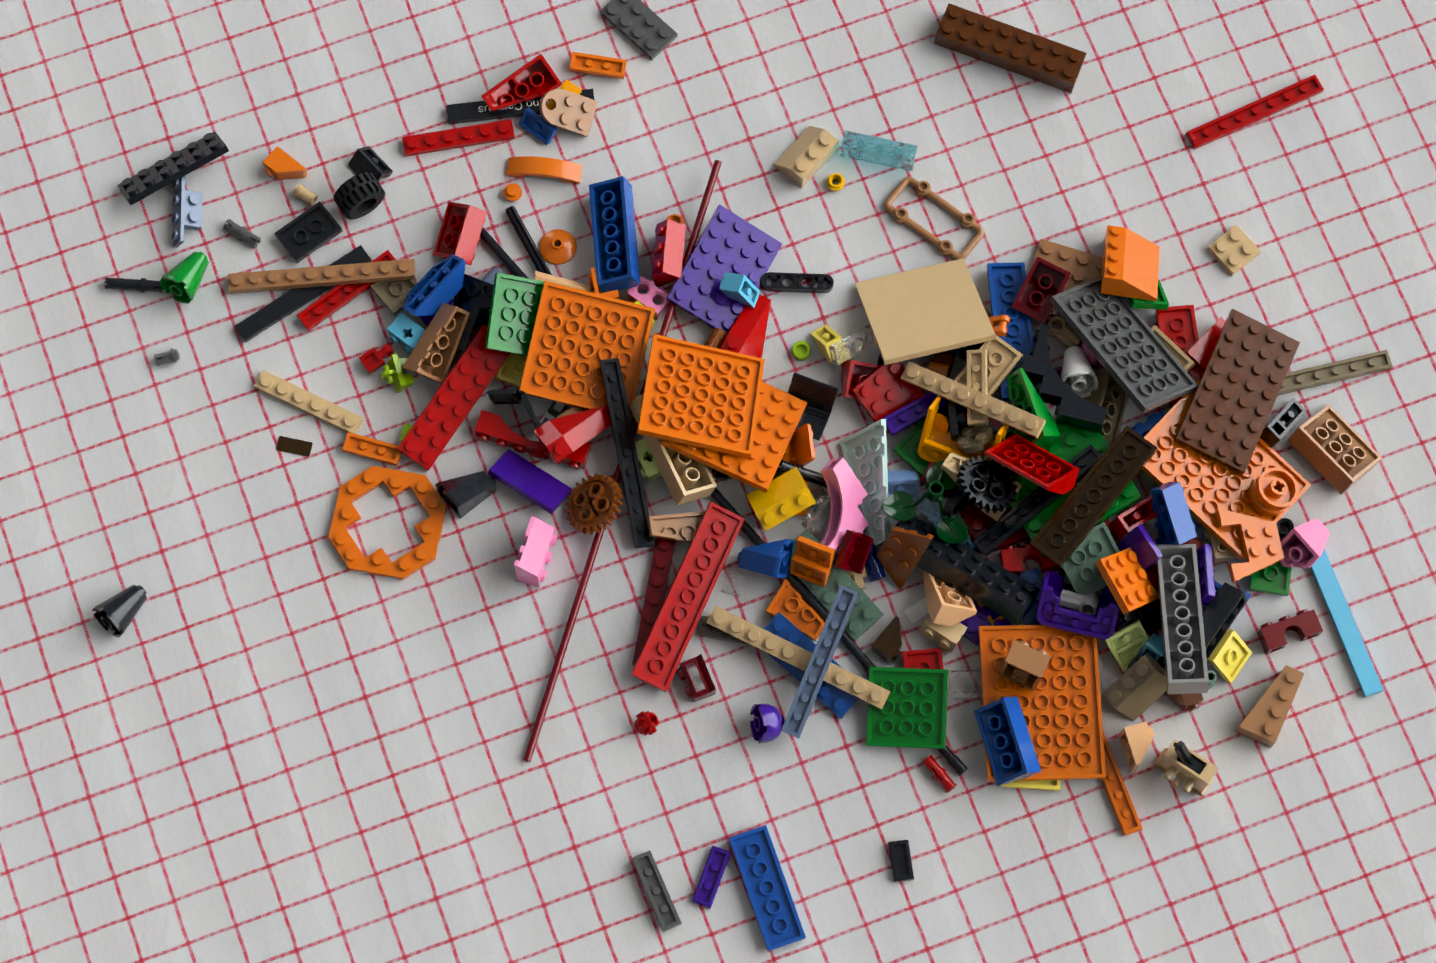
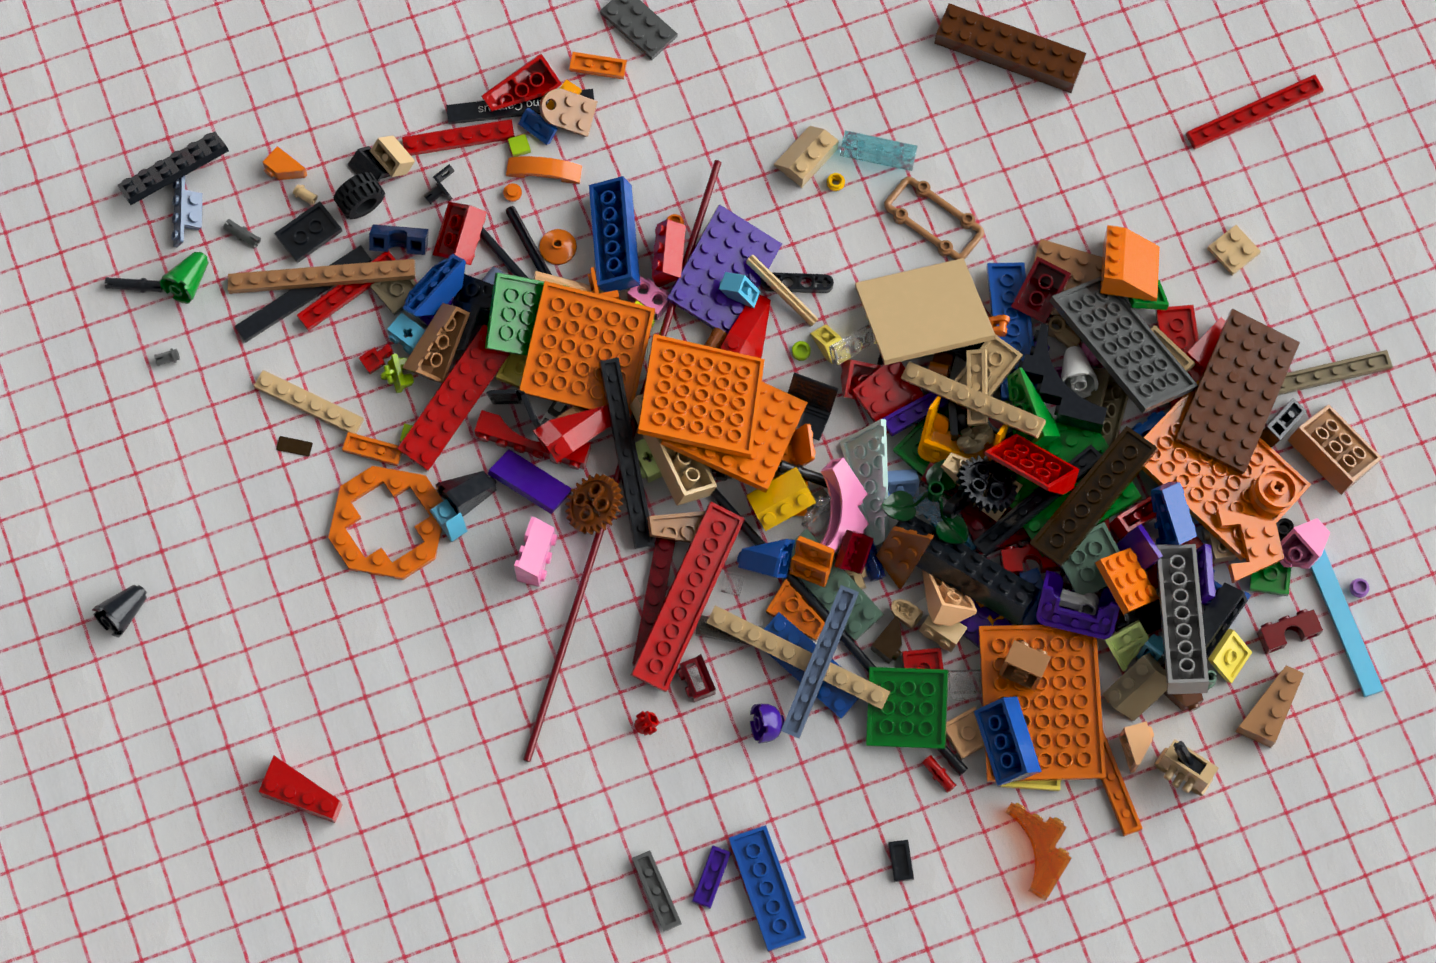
(295, 790): none -> red wedge
(385, 237): none -> dark blue arch
(392, 156): none -> tan brick
(439, 189): none -> black bracket
(449, 520): none -> medium azure slope
(519, 145): none -> lime tile
(781, 290): none -> tan axle
(906, 612): none -> tan rock
(965, 734): none -> light nougat tile
(1043, 837): none -> clear orange arch
(1359, 587): none -> medium lavender plate

